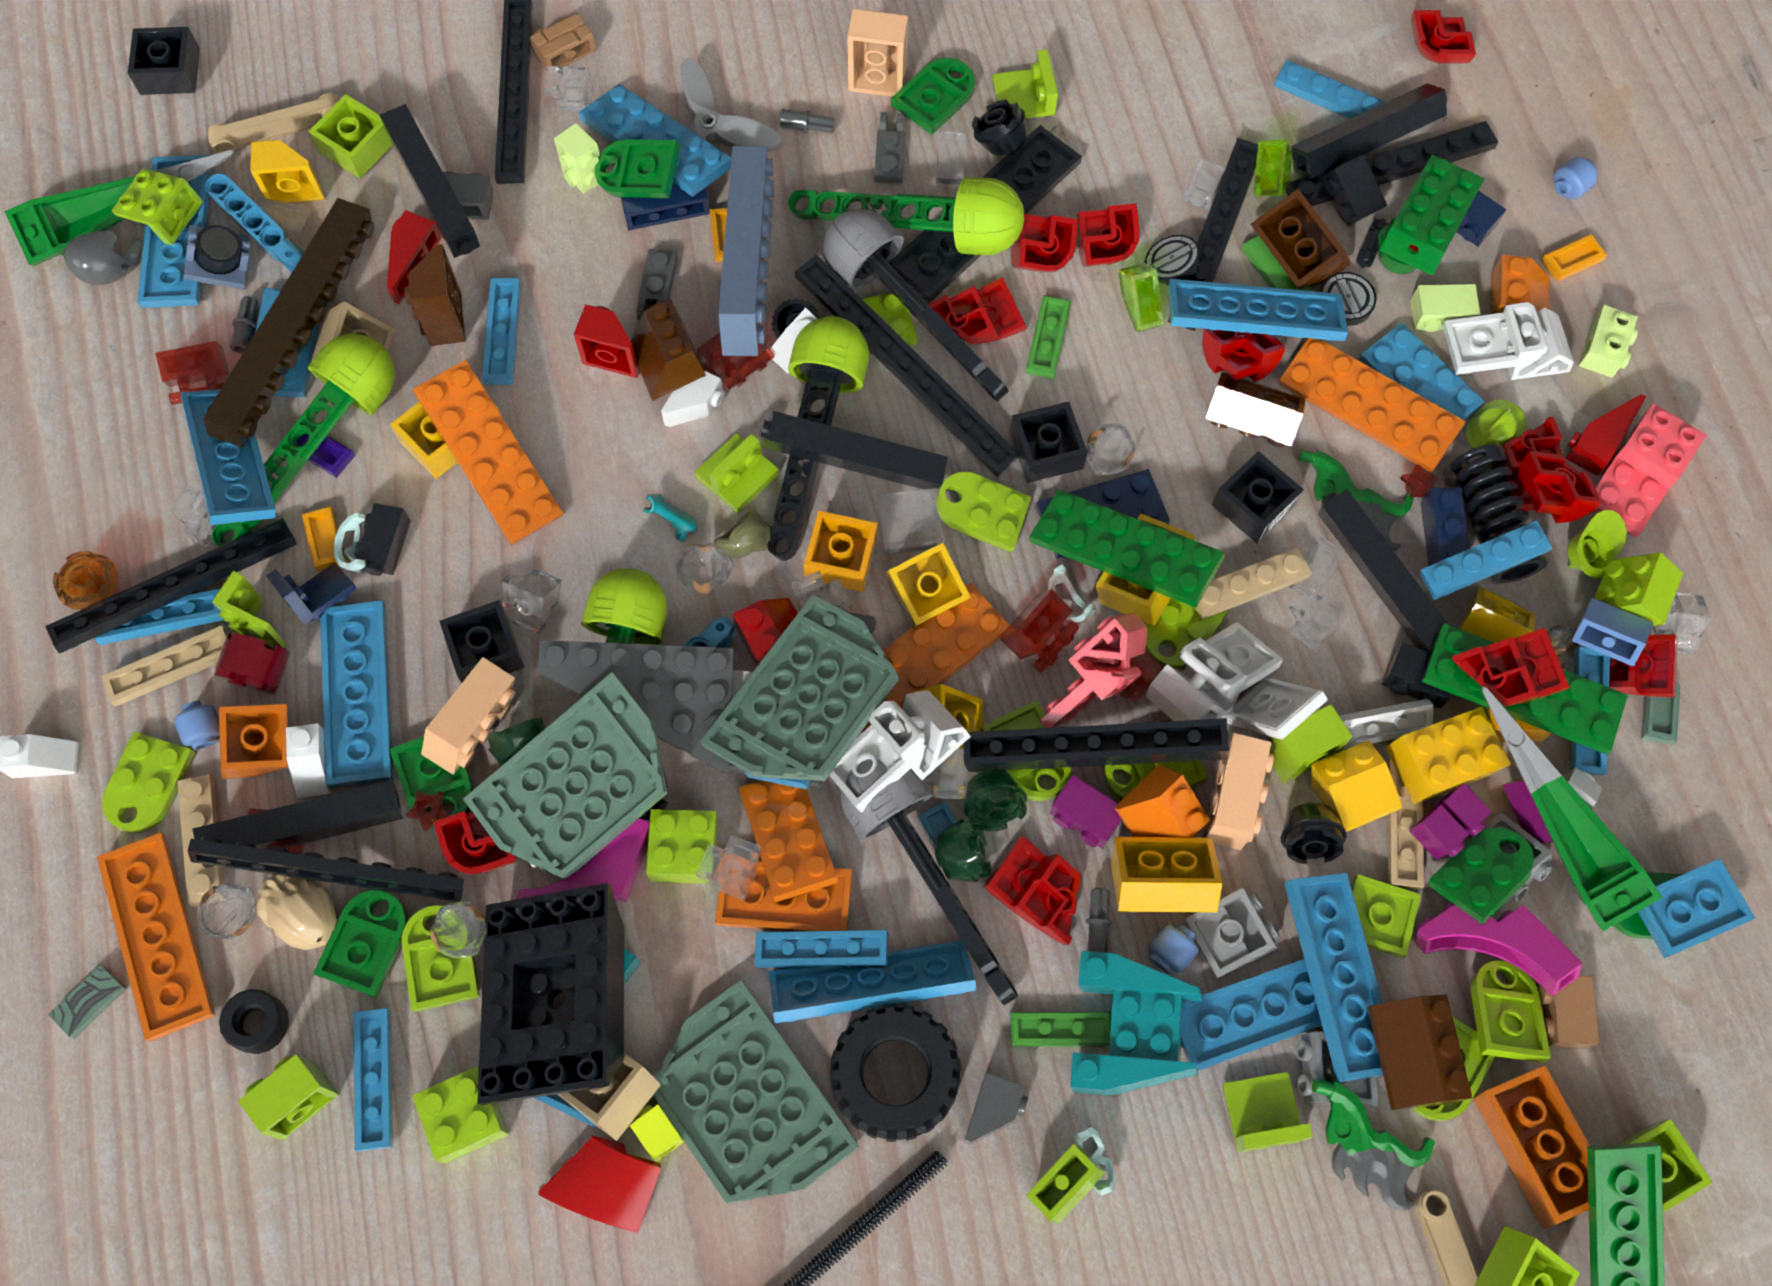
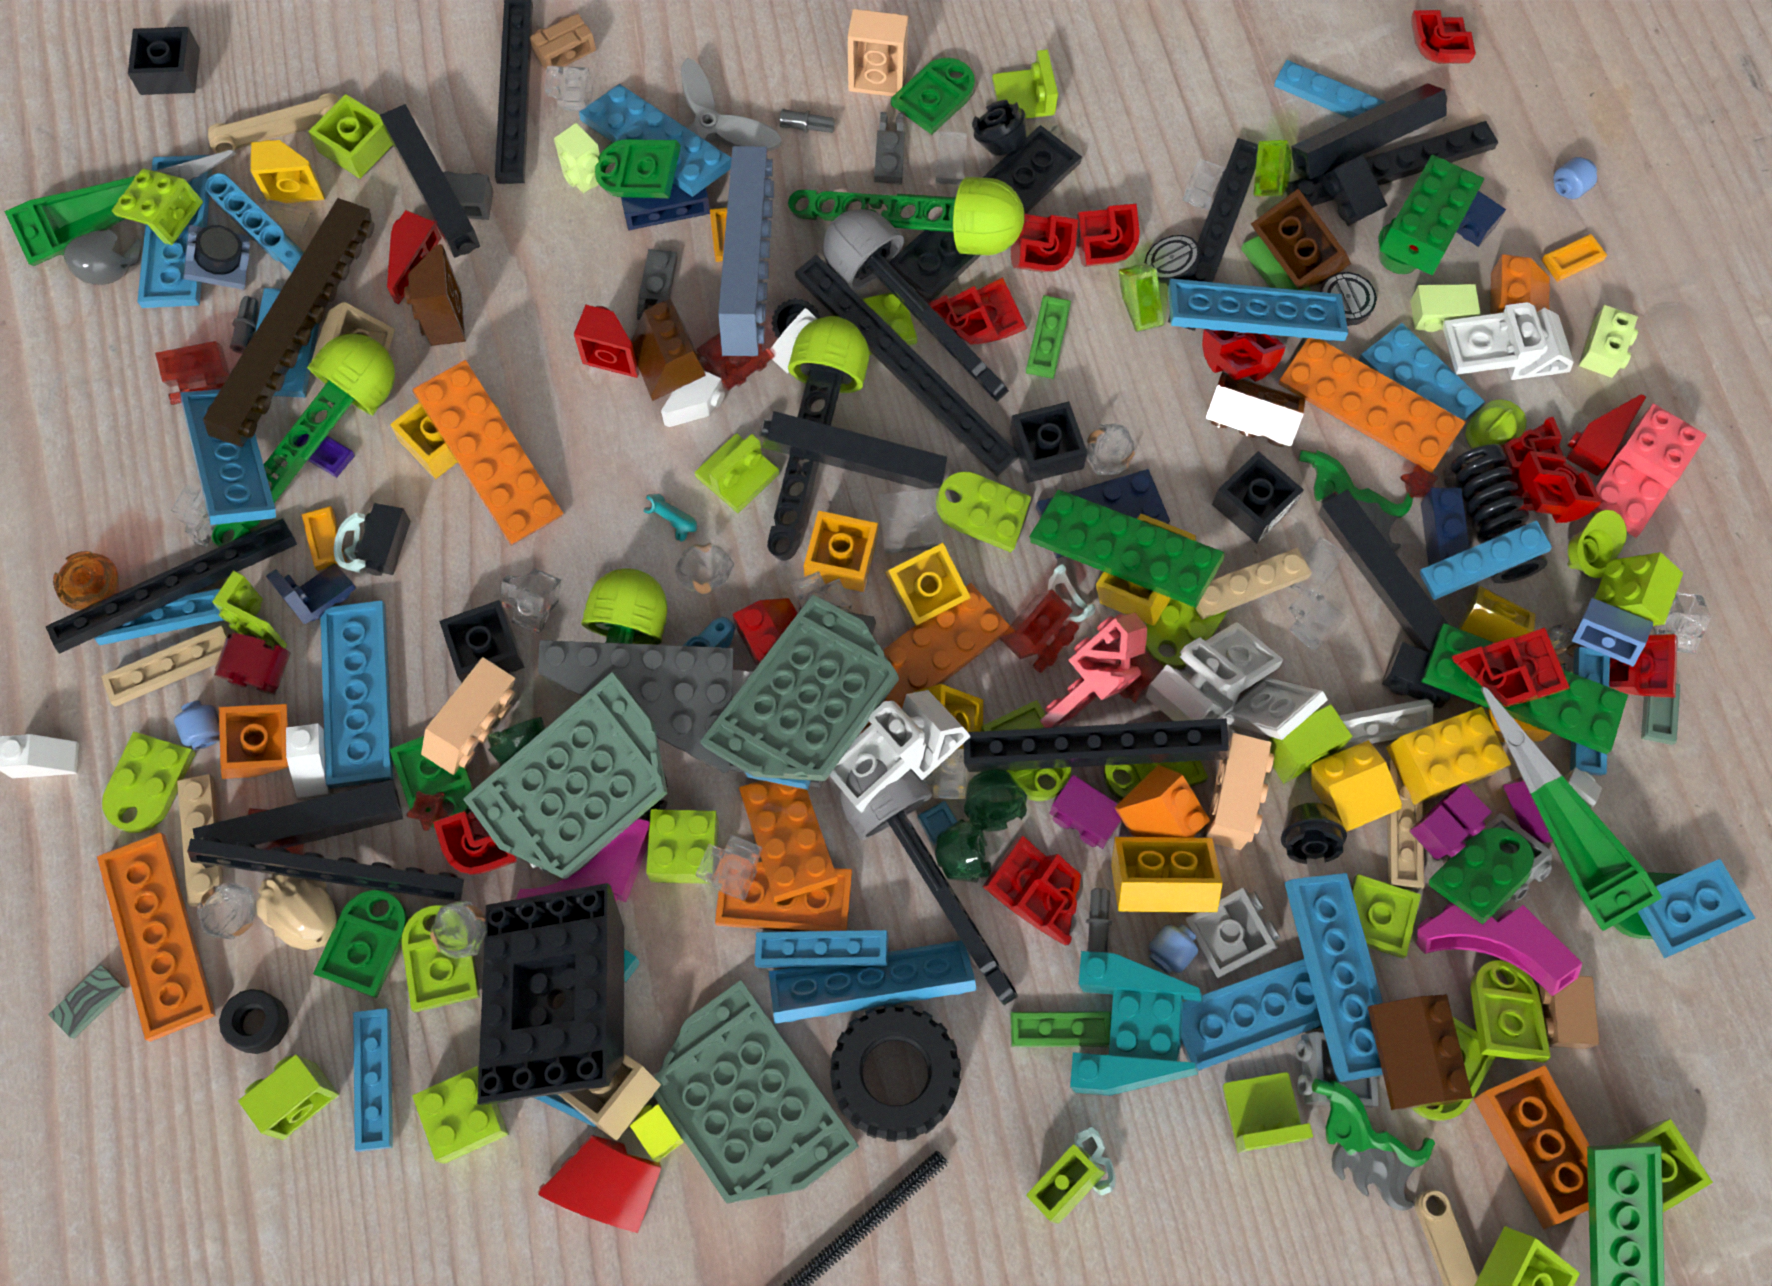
(501, 331): dark azure plate -> none
(746, 536): olive hair -> none
(995, 1107): dark grey slope -> none
(1370, 246): black axle -> none

